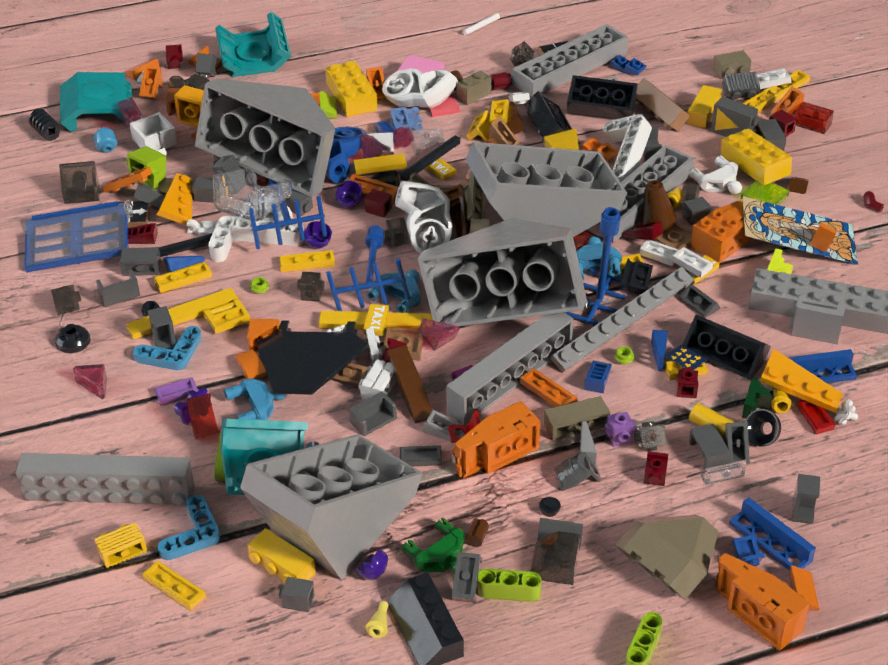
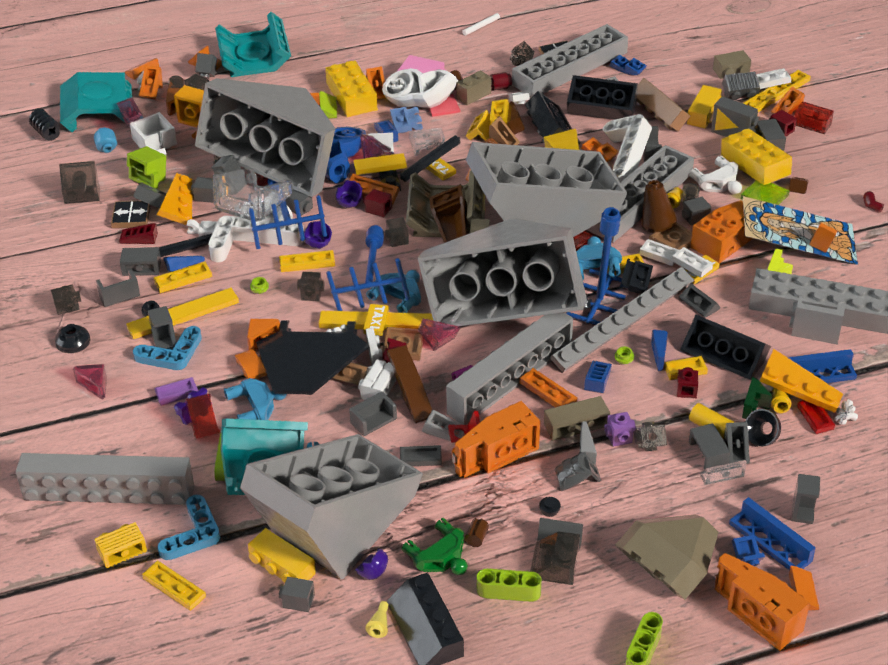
(76, 235): clear door -> none
(127, 180): orange plate -> none
(174, 56): dark red brick -> none
(227, 316): yellow plate -> none
(403, 137): clear pink gear -> none
(428, 216): white piece -> none
(466, 577): dark grey panel -> none
(646, 231): dark red slope -> none
(656, 468): dark red brick -> none
(686, 357): dark blue sticker -> none

